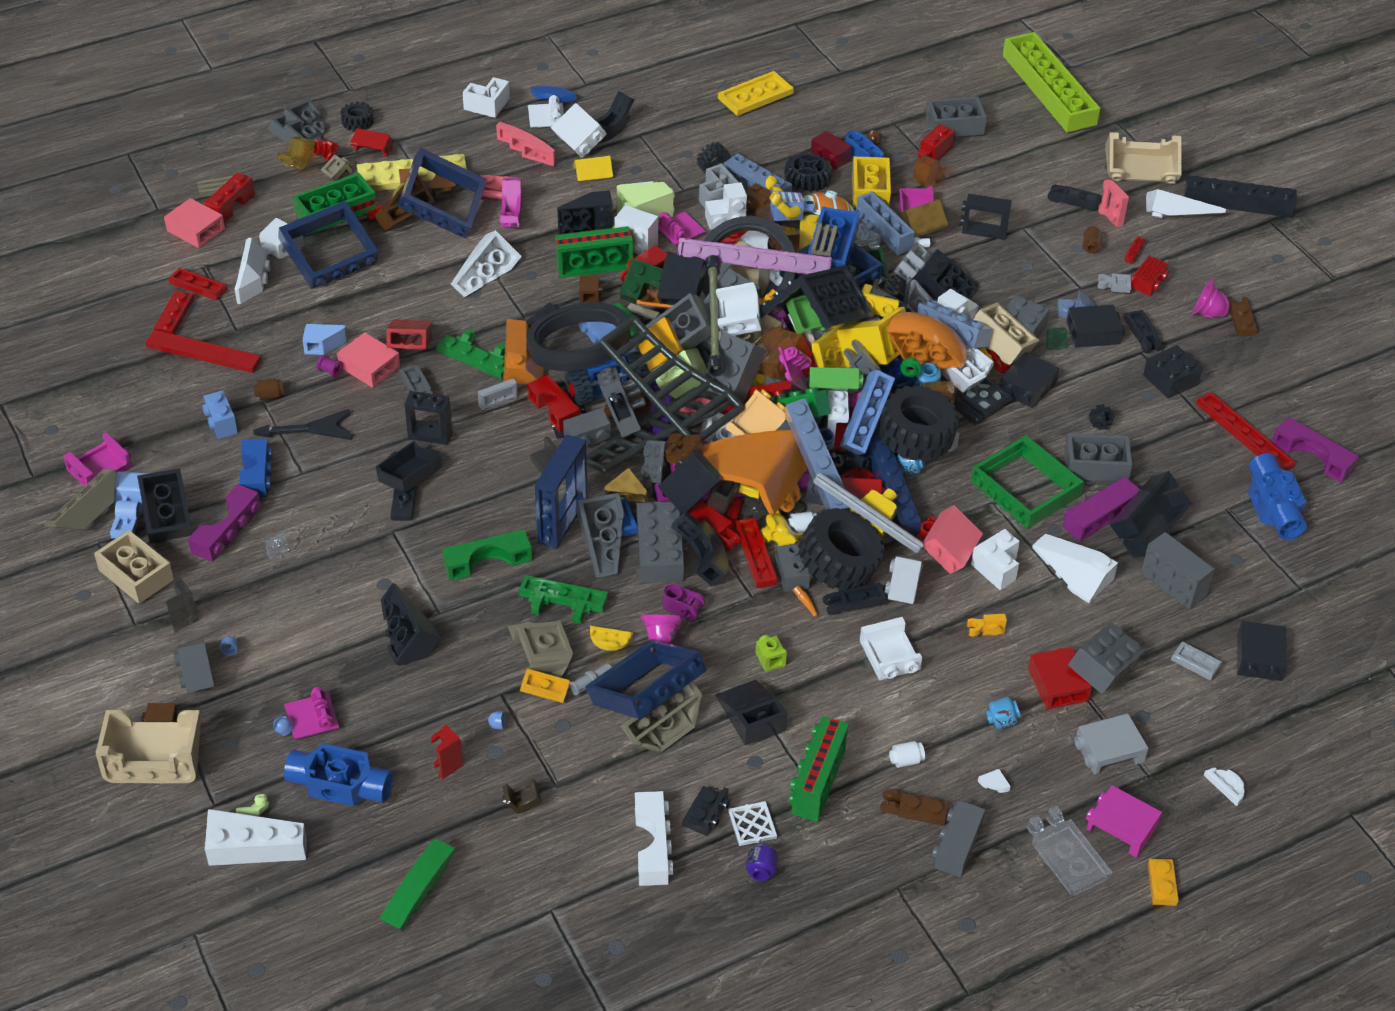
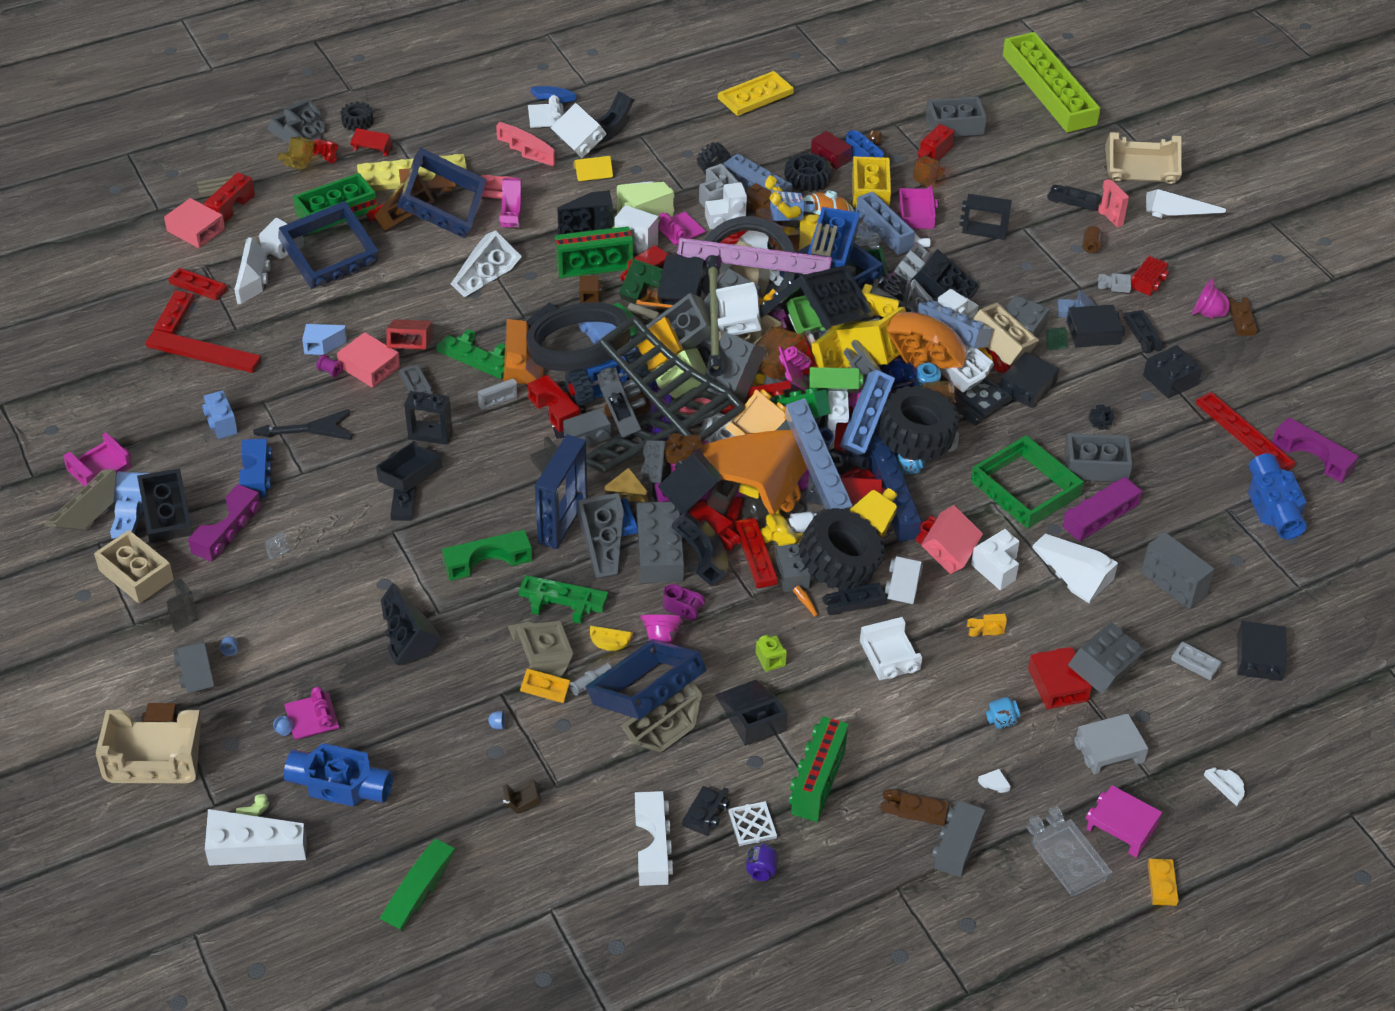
(268, 389): reddish brown brick -> none
(335, 167): dark tan bracket -> none
(448, 751): red hinge -> none
(487, 99): white brick -> none
(868, 512): light grey axle -> none
(907, 754): white brick -> none
(910, 362): green plate -> none
(925, 218): pearl gold slope -> none
(1134, 250): red axle -> none
(1150, 513): black piece -> none
(1242, 196): black brick -> none

